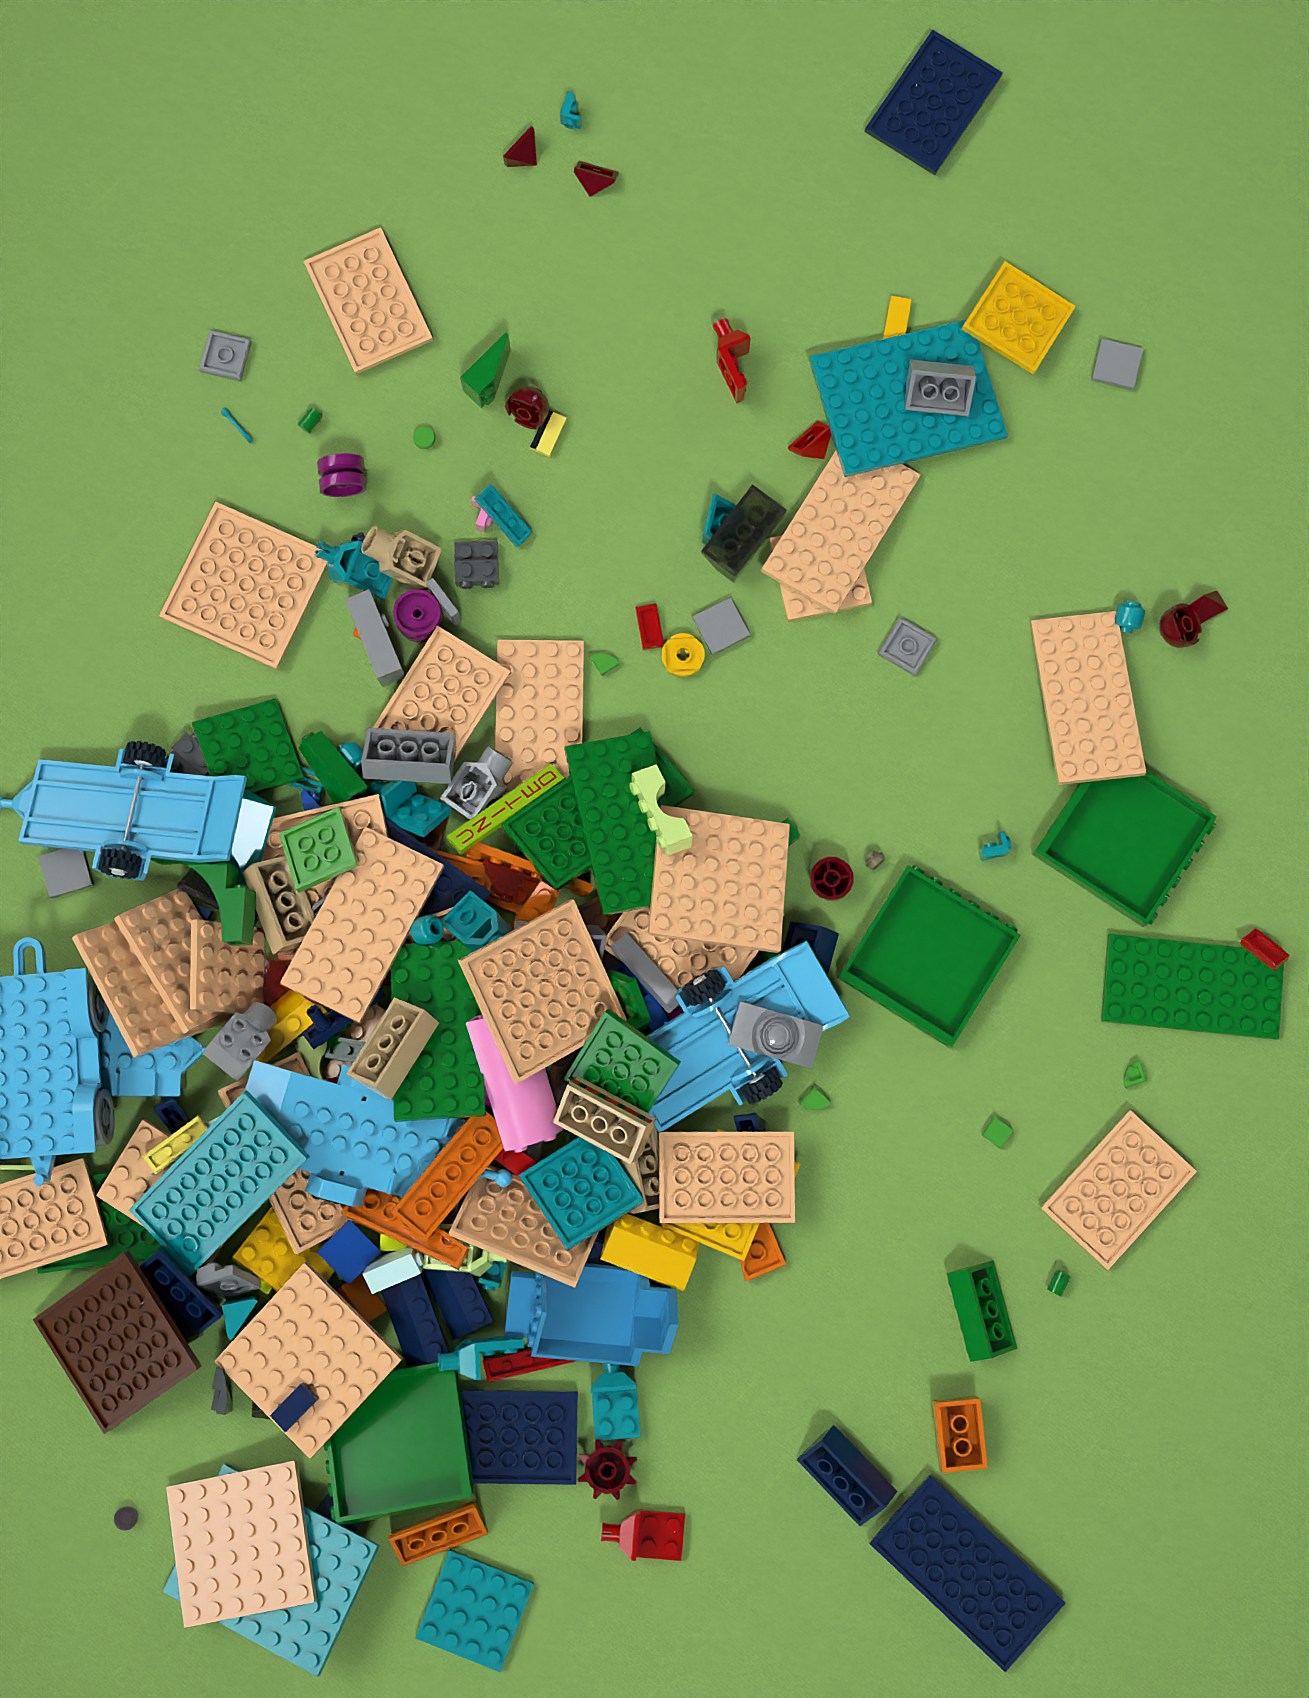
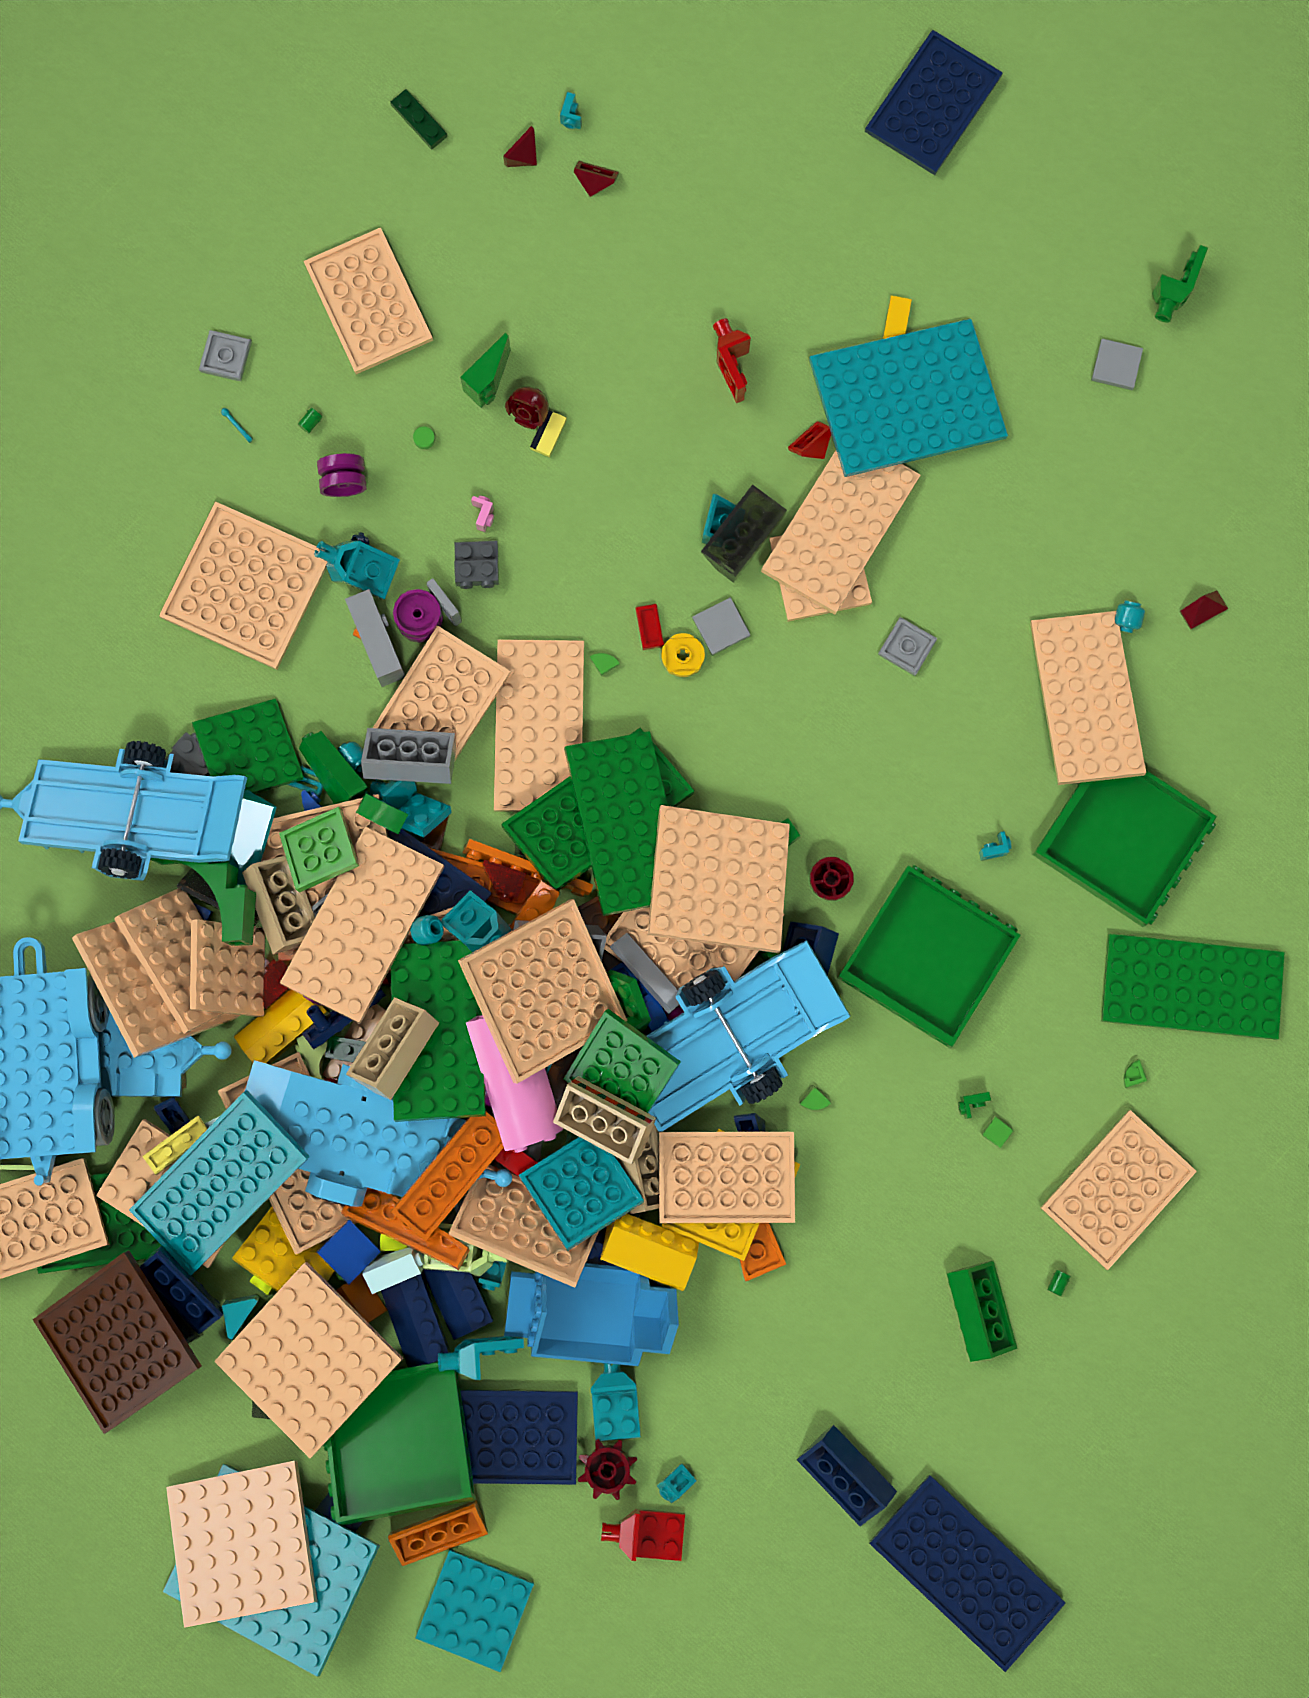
(65, 871): light grey tile -> none
(126, 1518): tile -> none
(222, 1399): dark grey slope -> none
(226, 1280): light grey plate -> none
(242, 1040): light grey brick -> none
(294, 1407): dark blue tile -> none
(382, 813): none -> green slope
(402, 555): tan brick -> none
(418, 119): none -> dark green plate
(478, 783): light grey brick -> none
(503, 515): teal tile -> none
(503, 809): lime tile -> none
(517, 1364): red tile -> none
(671, 832): yellowish green arch -> none
(676, 1484): none -> teal bracket
(775, 1034): light grey slope -> none
(874, 860): dark tan plate -> none
(939, 387): light grey slope -> none
(959, 1434): orange brick -> none
(976, 1100): none -> green bracket
(1018, 317): yellow plate -> none
(1173, 293): none -> green plate
(1180, 626): dark red cylinder -> none
(1264, 949): red tile -> none

